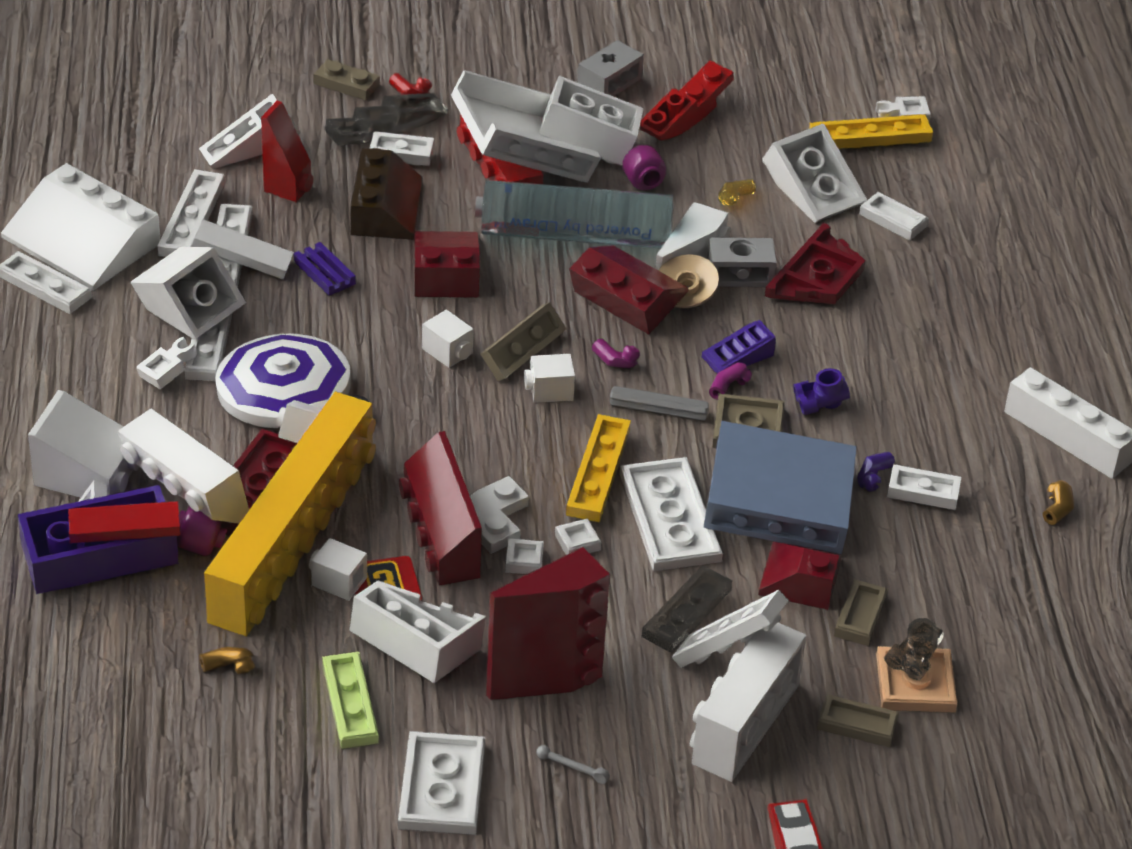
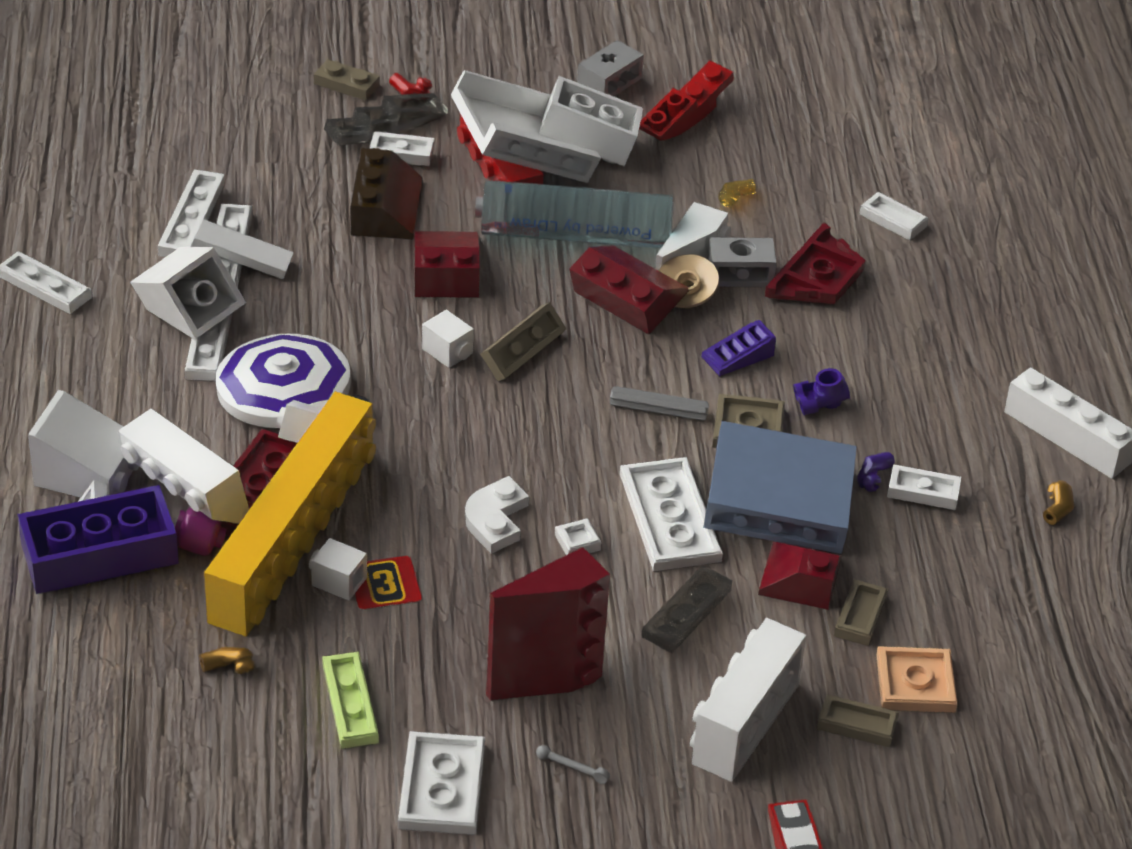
(83, 227): white slope -> none
(124, 522): red tile -> none
(166, 365): white plate -> none
(239, 140): white slope -> none
(284, 156): red slope -> none
(329, 267): dark purple tile -> none
(415, 632): white wedge -> none
(442, 512): dark red slope -> none
(524, 556): white tile -> none
(550, 378): white brick -> none
(598, 468): yellow plate -> none
(613, 358): magenta arm -> none
(644, 167): magenta head -> none
(725, 377): magenta arm -> none
(736, 626): white plate -> none
(814, 173): white slope -> none
(879, 131): yellow plate -> none
(903, 107): white plate -> none
(917, 649): clear smoke plate -> none

